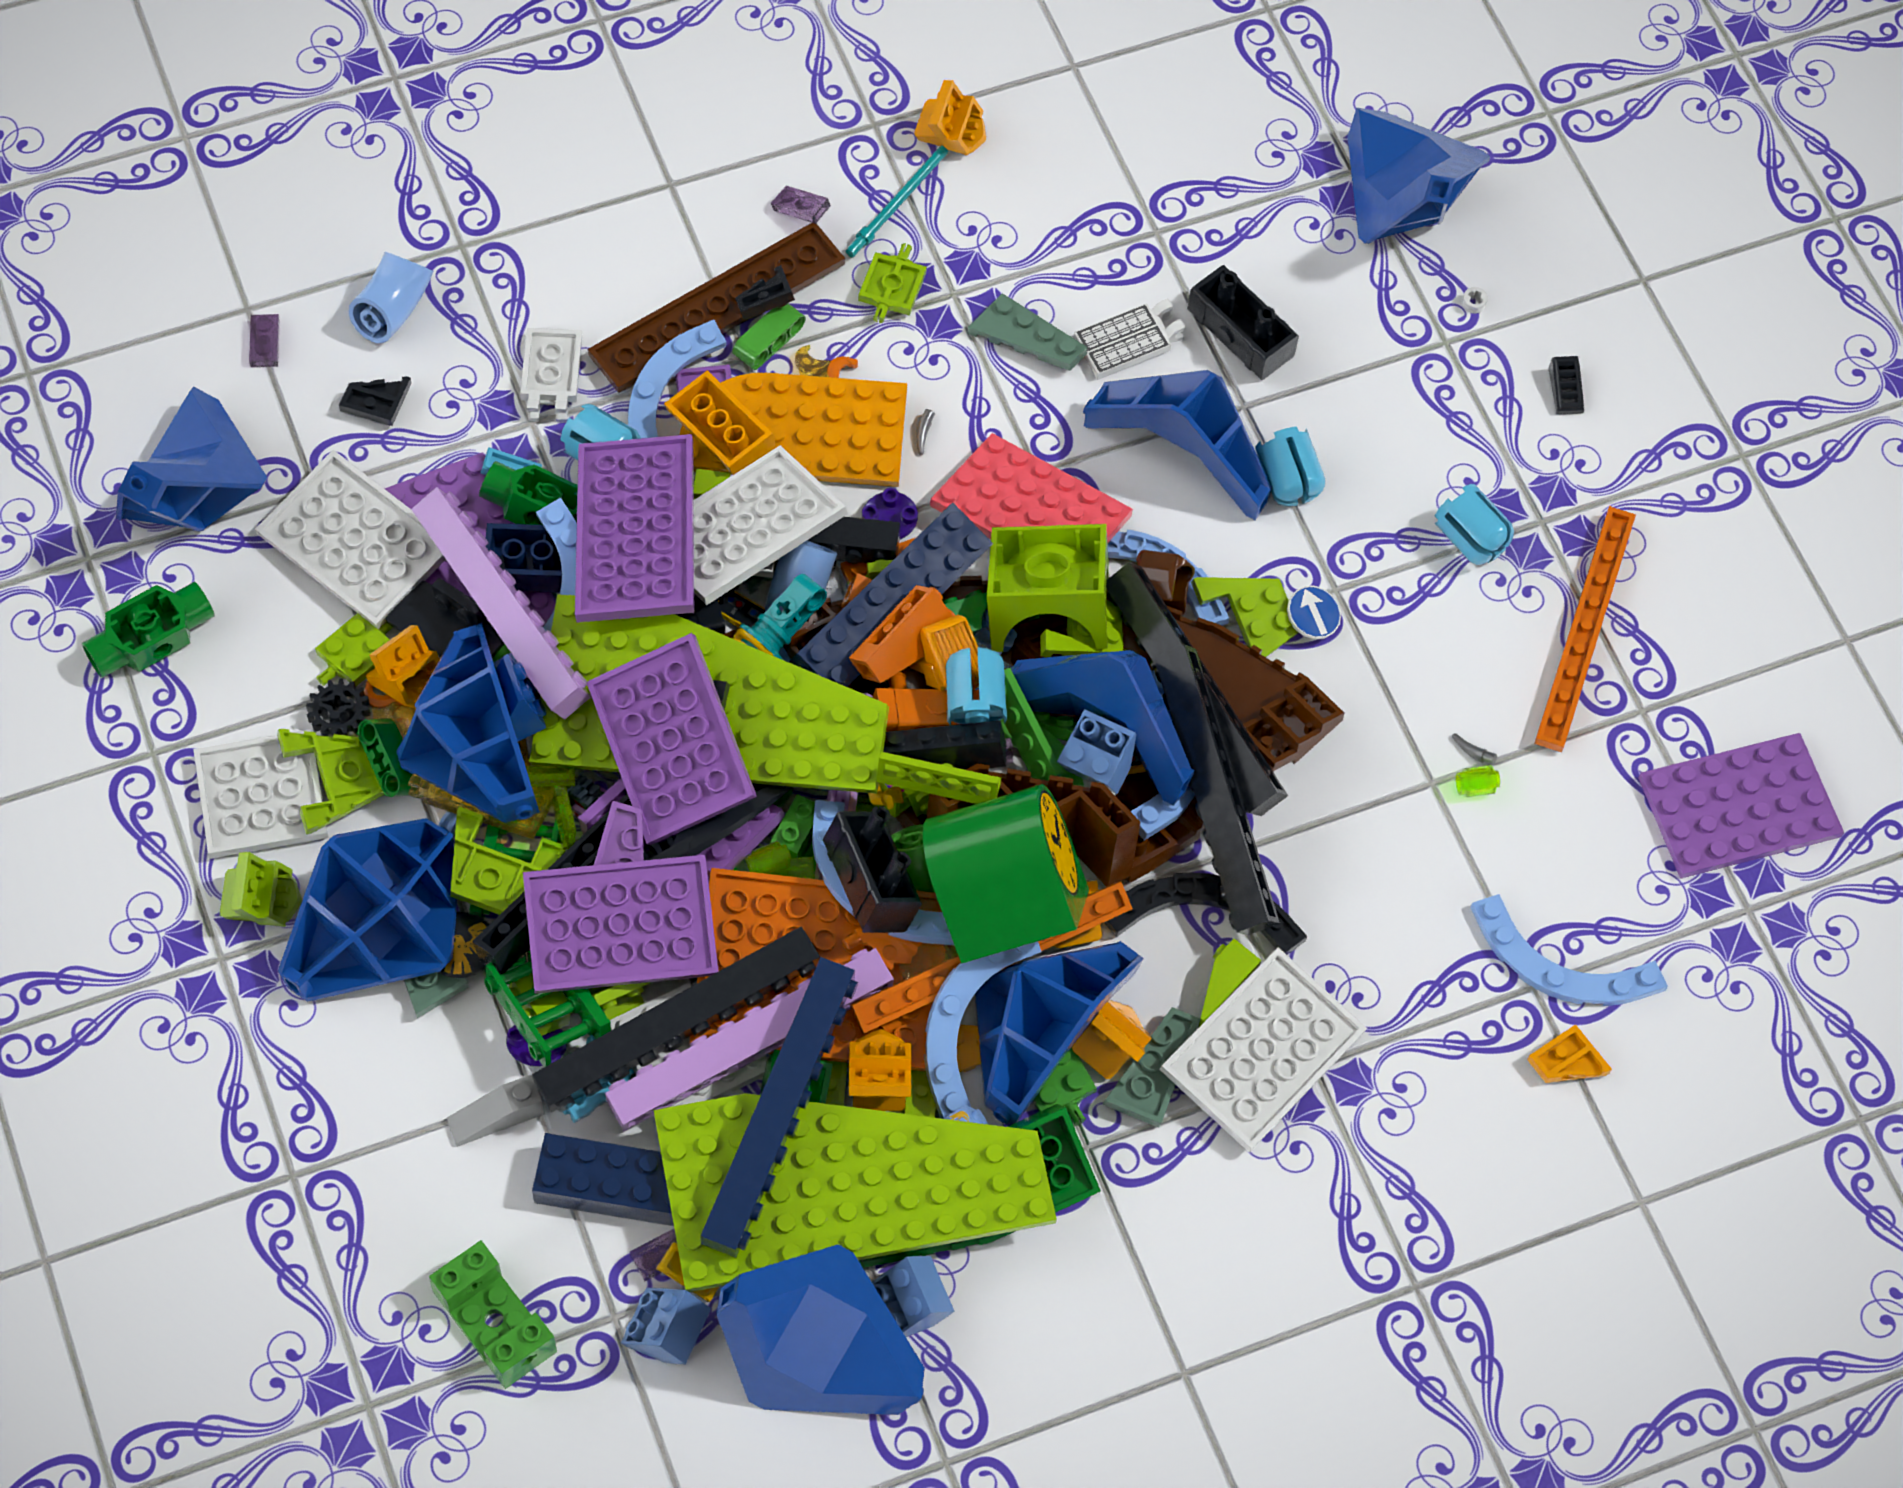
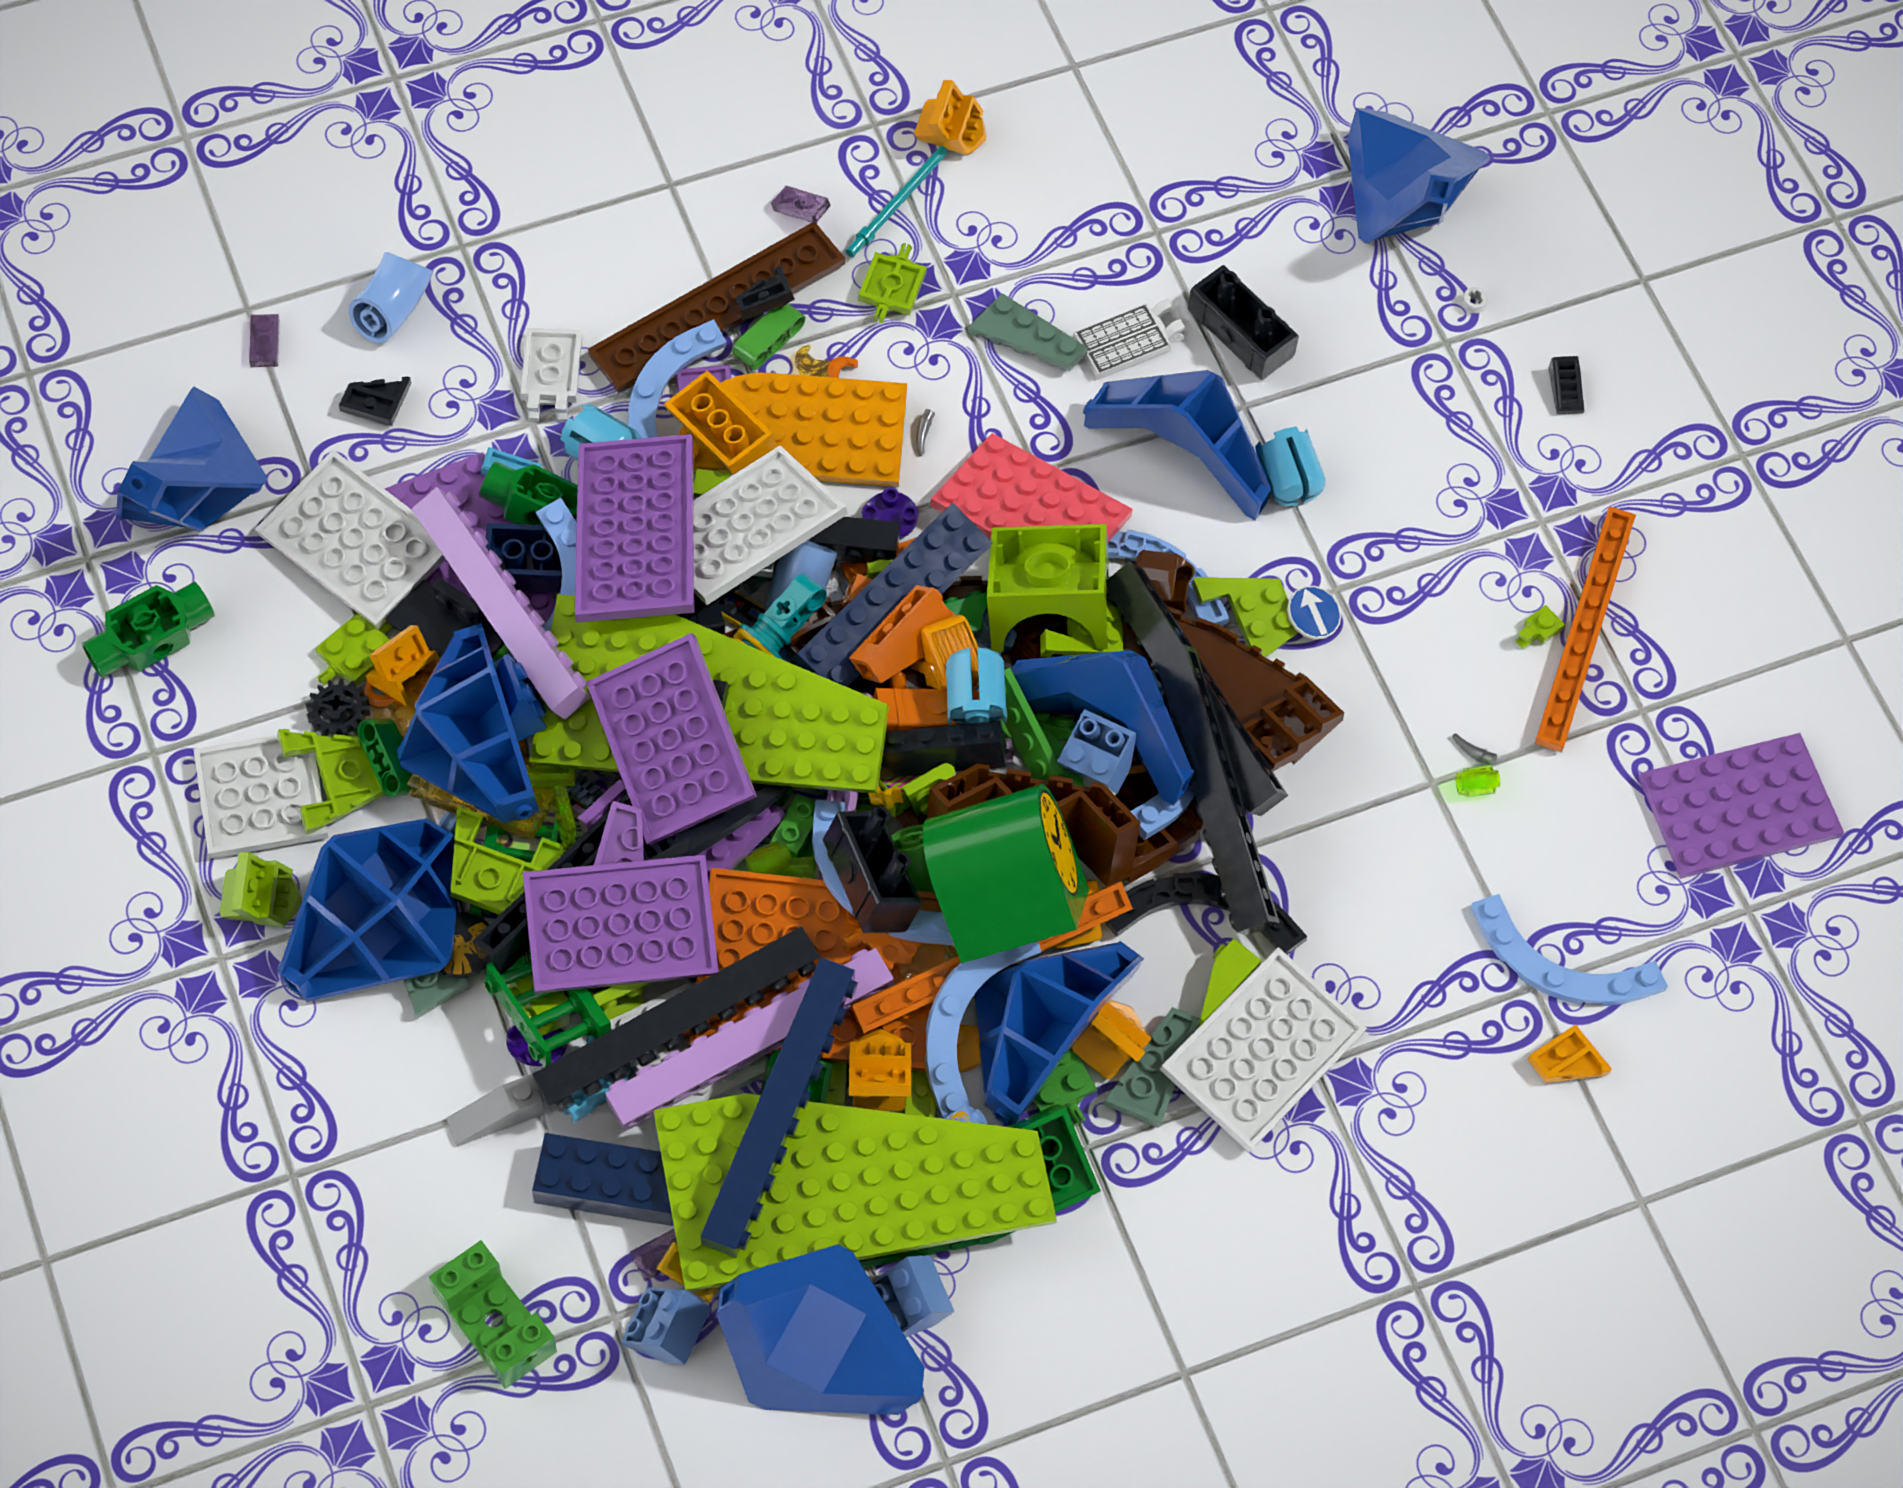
(937, 779): lime fence -> none
(1475, 525): medium azure cylinder -> none
(1540, 626): none -> lime plate

